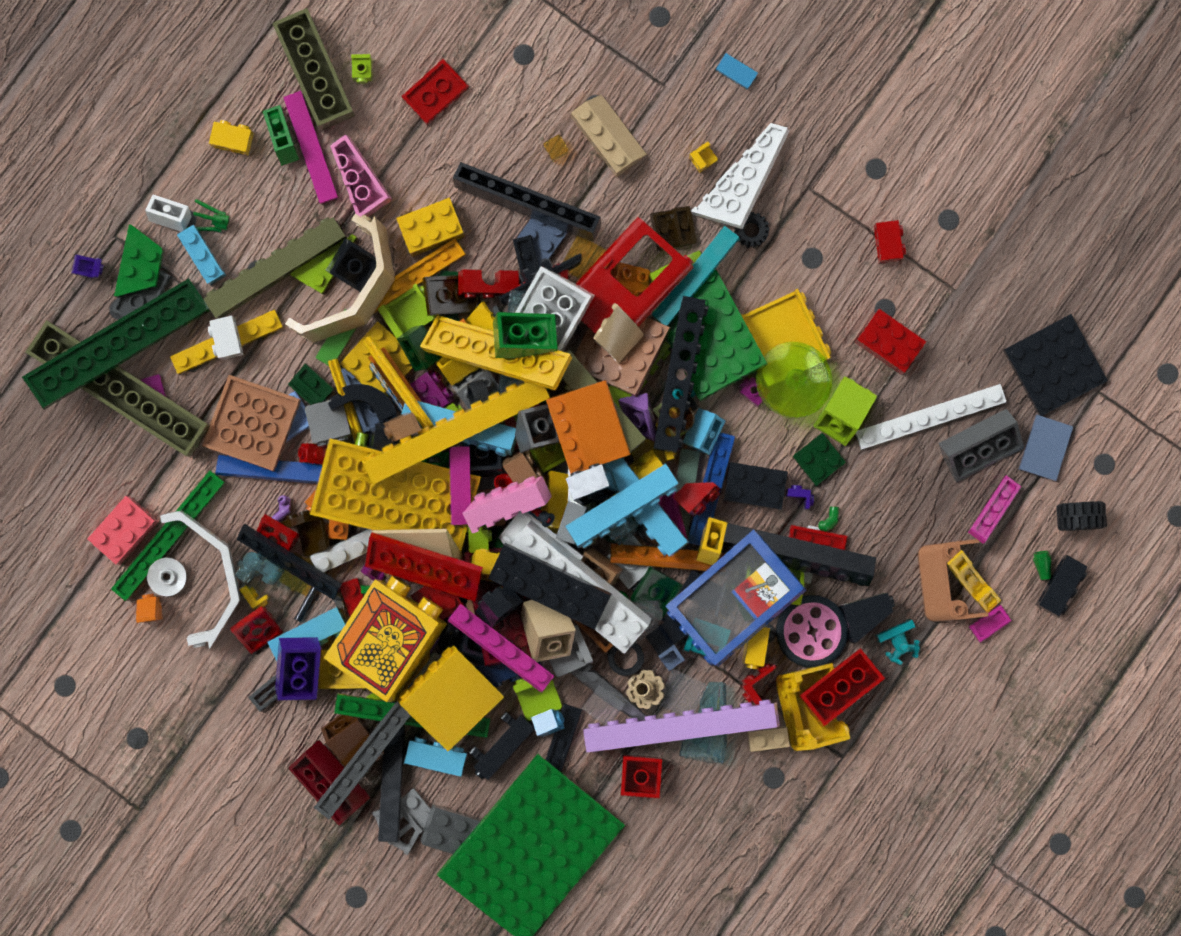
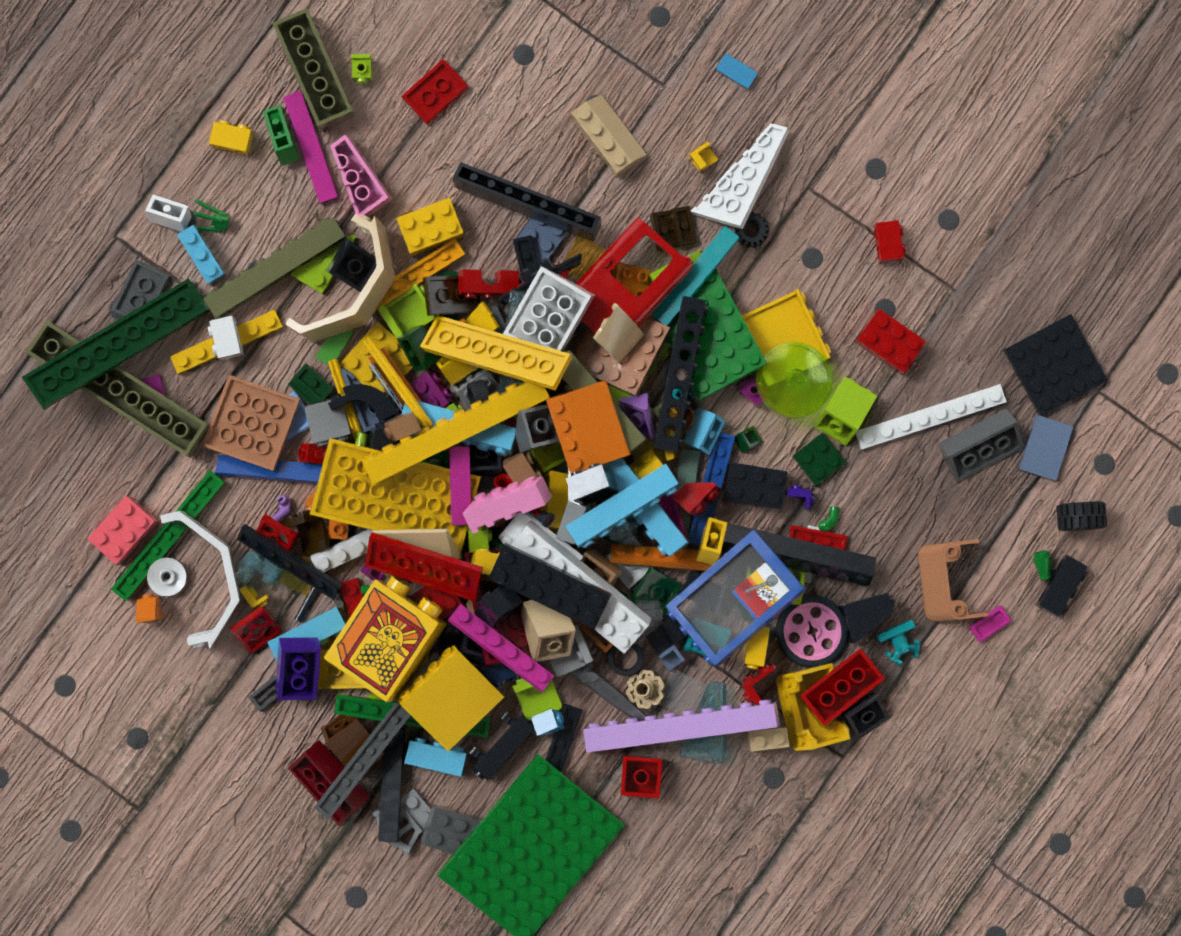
(87, 266): dark purple bracket -> none
(139, 263): green wing -> none
(524, 334): green slope -> none
(555, 148): clear yellow piece -> none
(603, 704): clear piece -> none
(747, 439): none -> dark green slope
(866, 714): none -> black slope
(973, 582): yellow slope -> none
(994, 509): dark pink tile -> none

